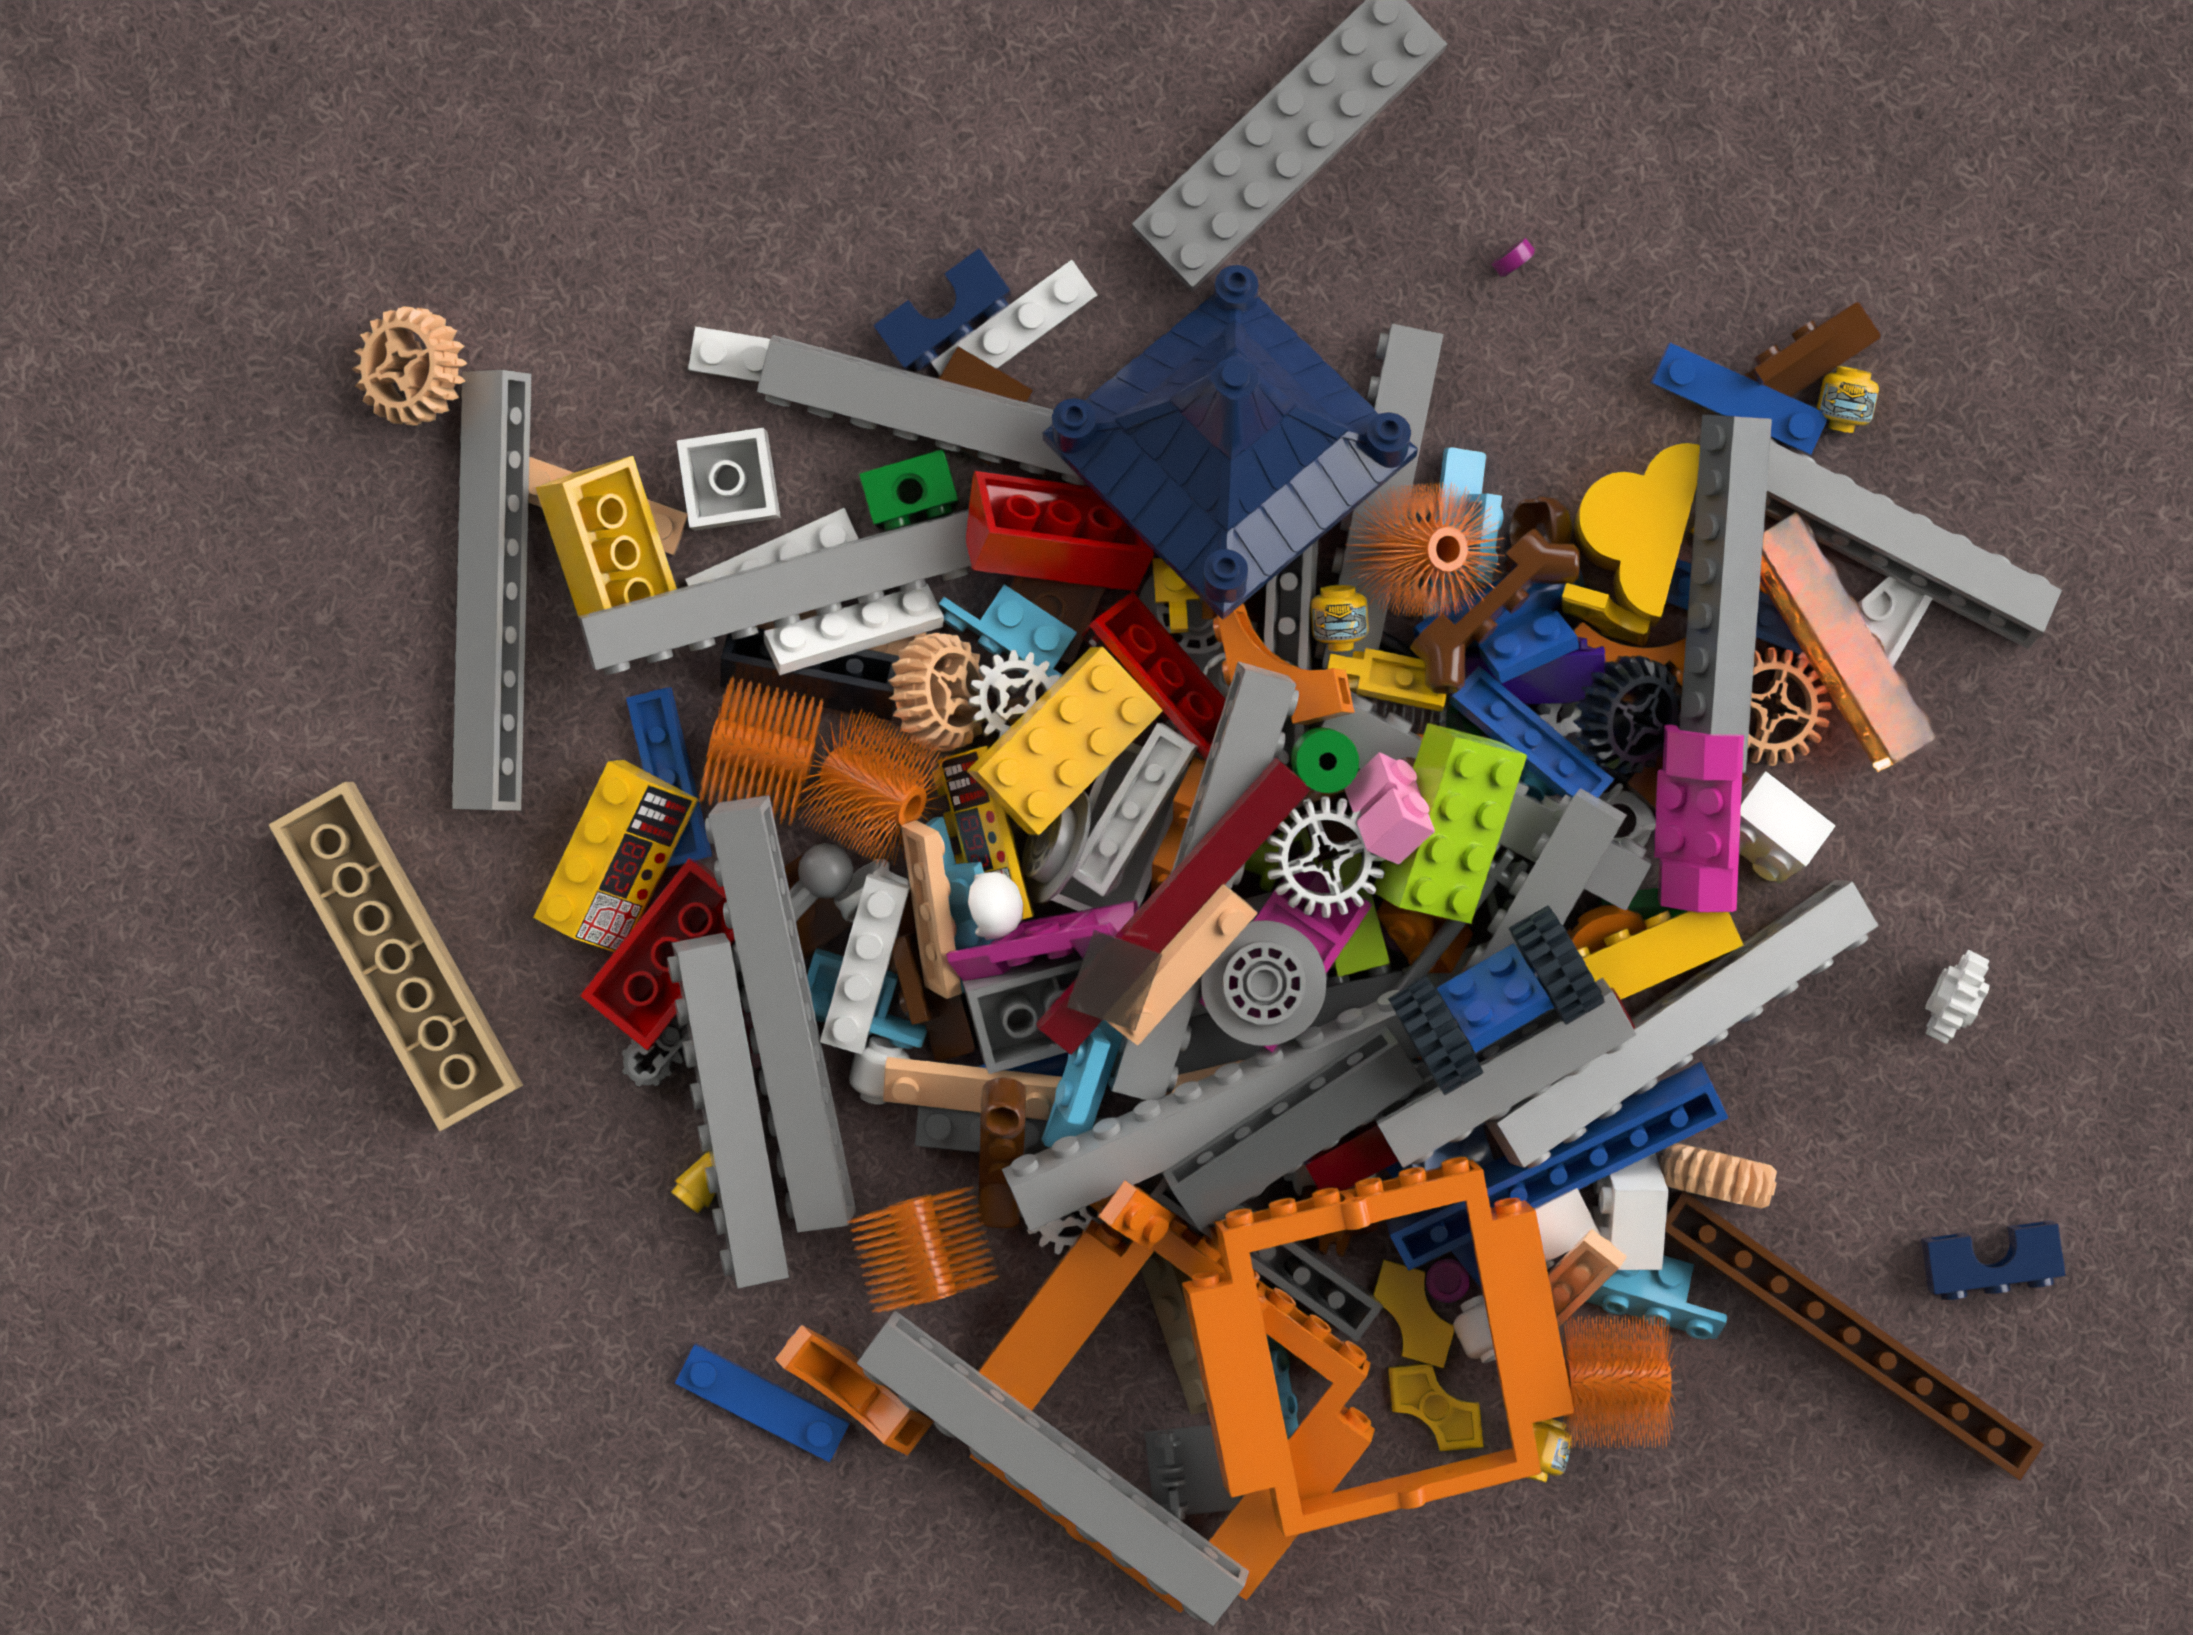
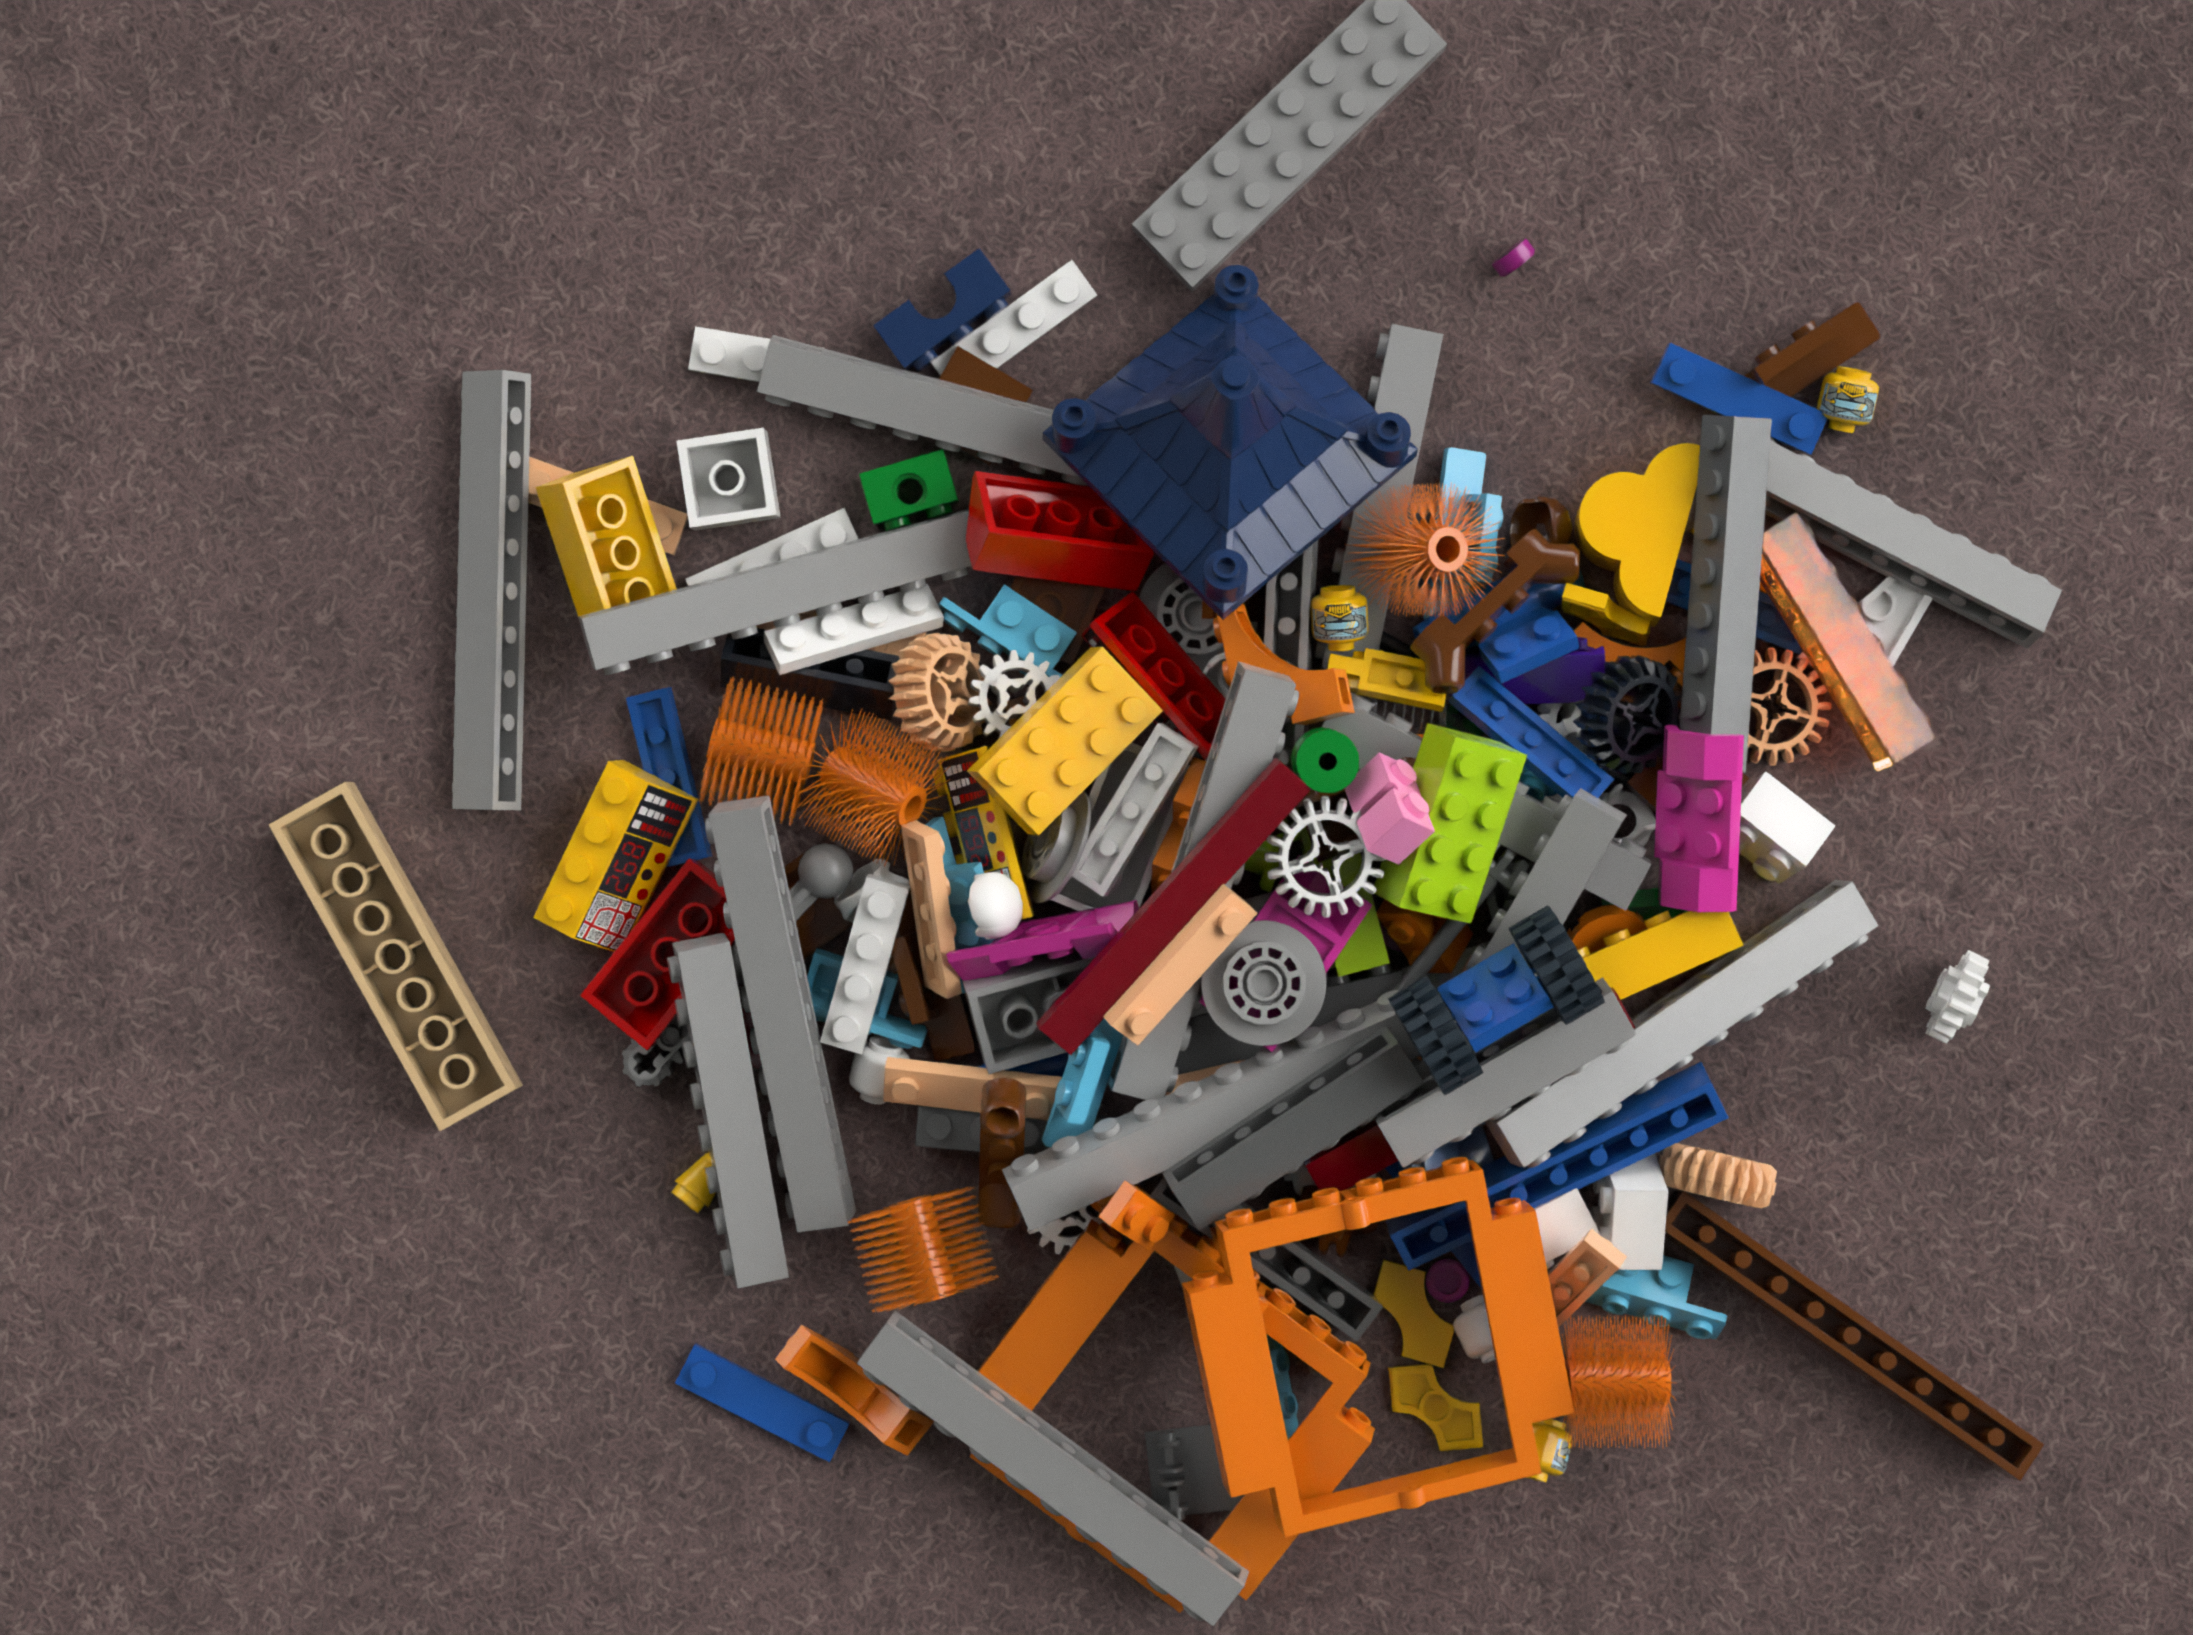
(396, 357): light nougat gear -> none
(1114, 980): clear smoke piece -> none
(1167, 1295): dark tan plate -> none
(1172, 590): yellow plate -> none
(2032, 1258): dark blue arch -> none

